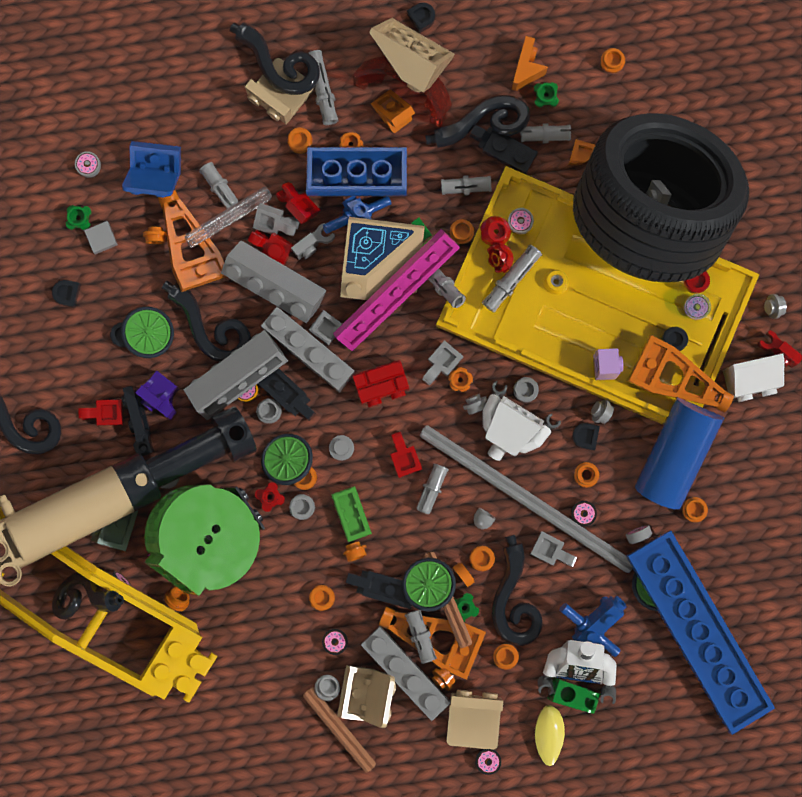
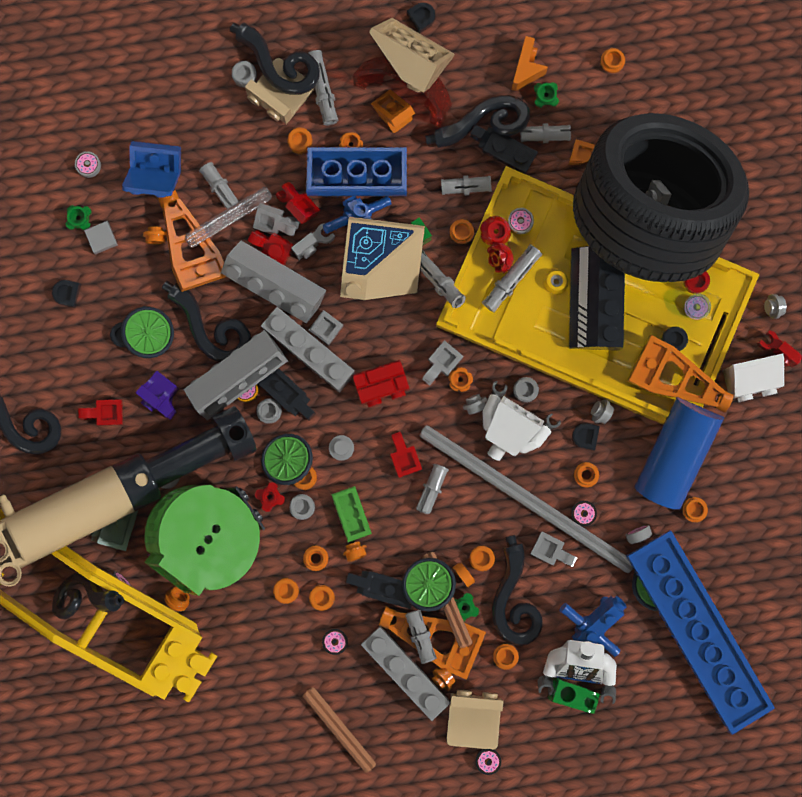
(138, 423): black hinge -> none
(243, 73): none -> light grey tile
(286, 590): none -> orange tile
(315, 566): none -> orange plate
(327, 688): light grey plate -> none
(366, 695): tan bracket -> none
(396, 290): dark pink plate -> none
(483, 519): light grey hinge -> none
(549, 734): light yellow arm -> none
(595, 302): none -> black slope
(607, 364): lavender plate -> none

